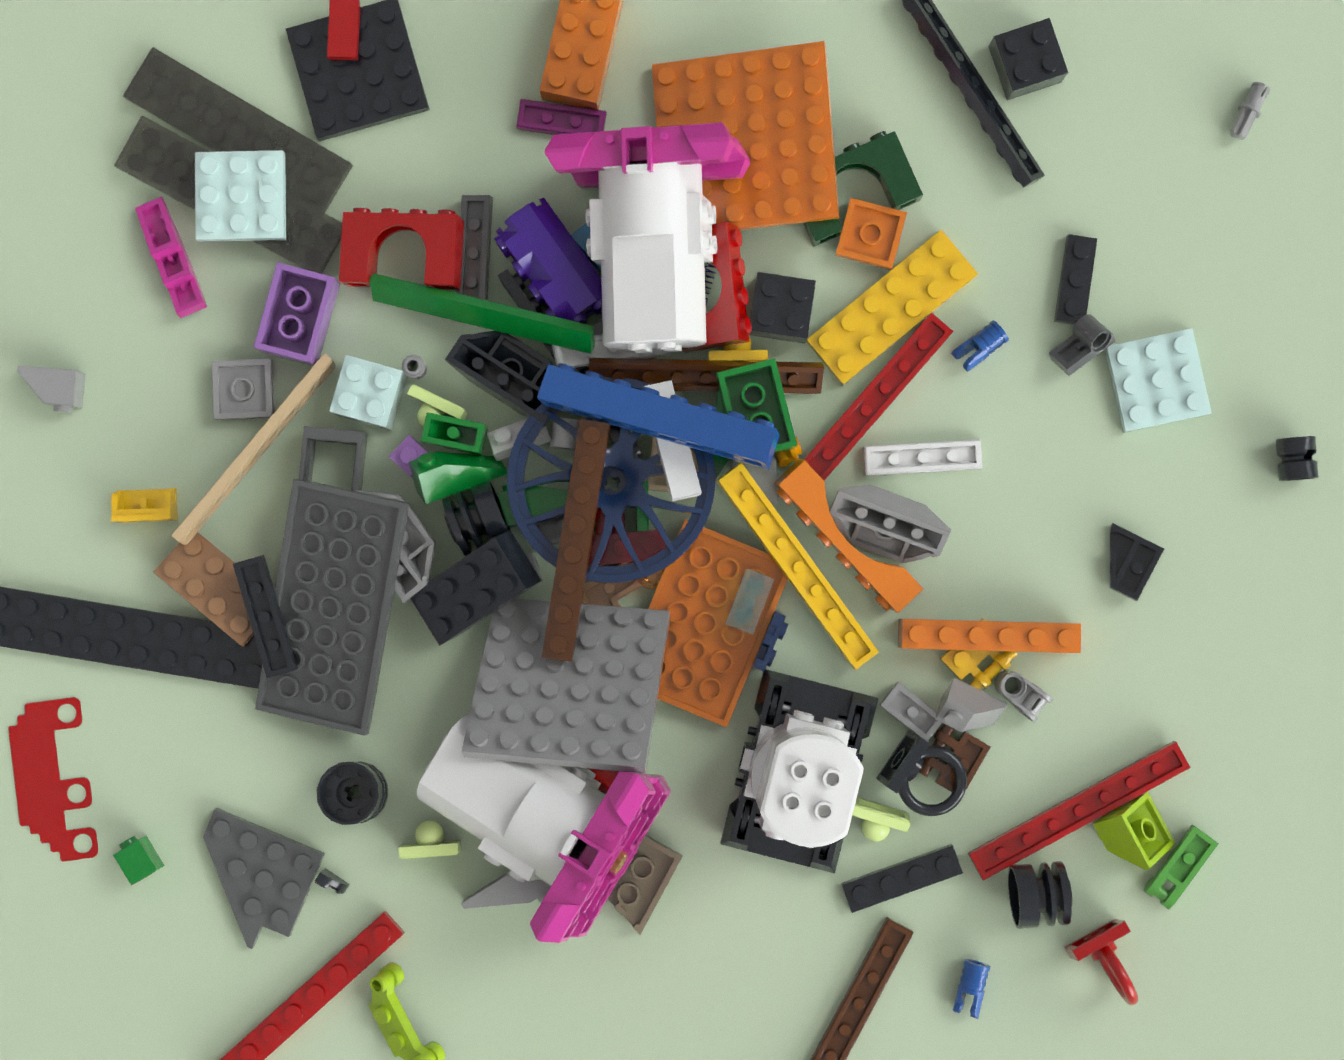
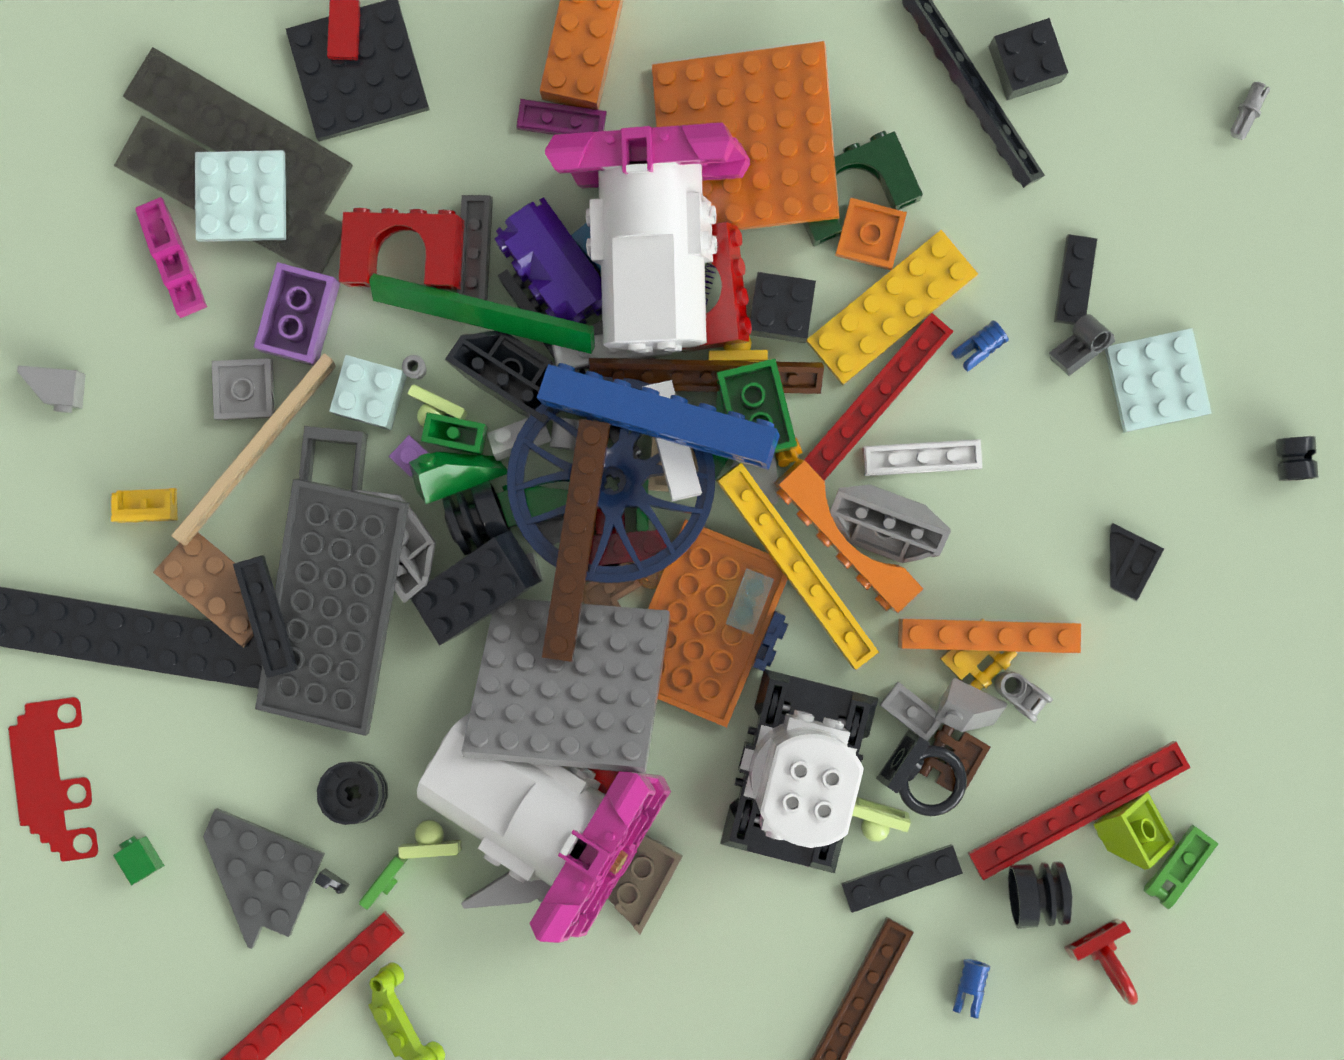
(383, 883): none -> bright green plate

